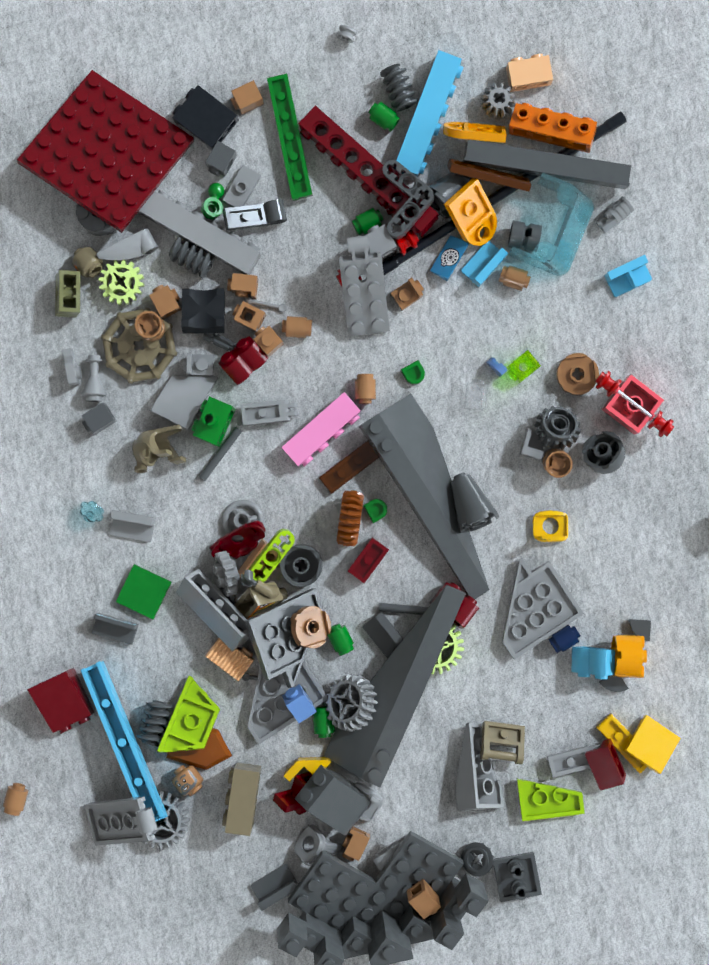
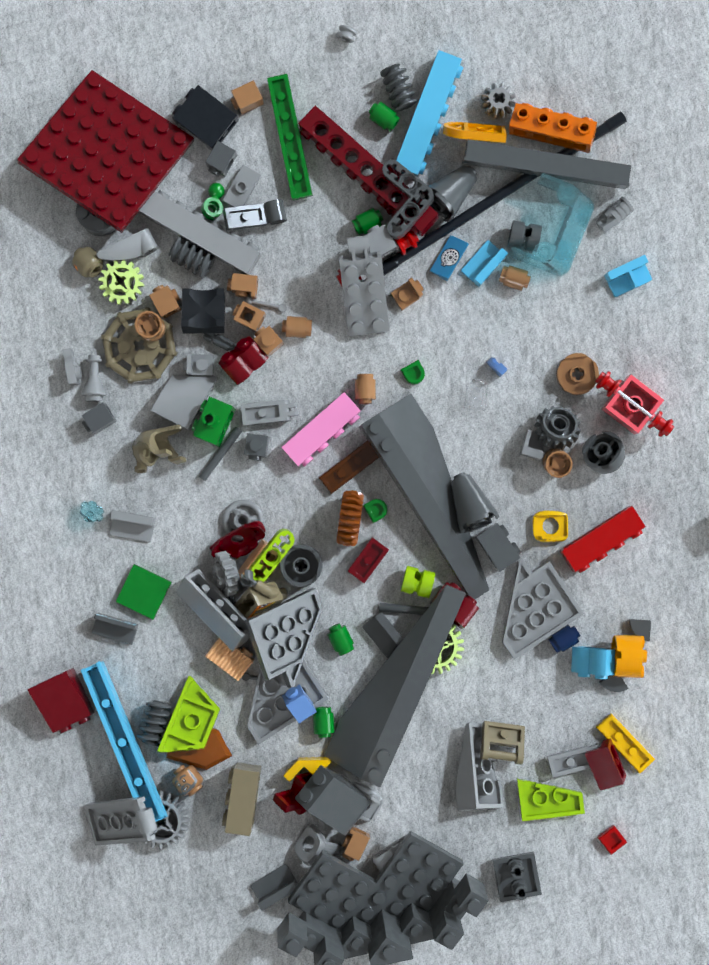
(15, 799): medium nougat brick -> none
(67, 293): olive brick -> none
(256, 446): none -> dark grey brick
(300, 623): plate -> none
(356, 690): light grey gear -> none
(418, 582): none -> lime wheel
(423, 899): medium nougat brick -> none
(468, 858): dark grey gear -> none
(472, 212): light orange tile -> none
(489, 175): reddish brown tile -> none
(498, 547): none -> dark grey brick
(529, 73): light nougat brick -> none
(530, 362): clear neon green brick -> none
(602, 539): none -> red brick
(612, 839): none -> red tile
(652, 744): yellow tile -> none

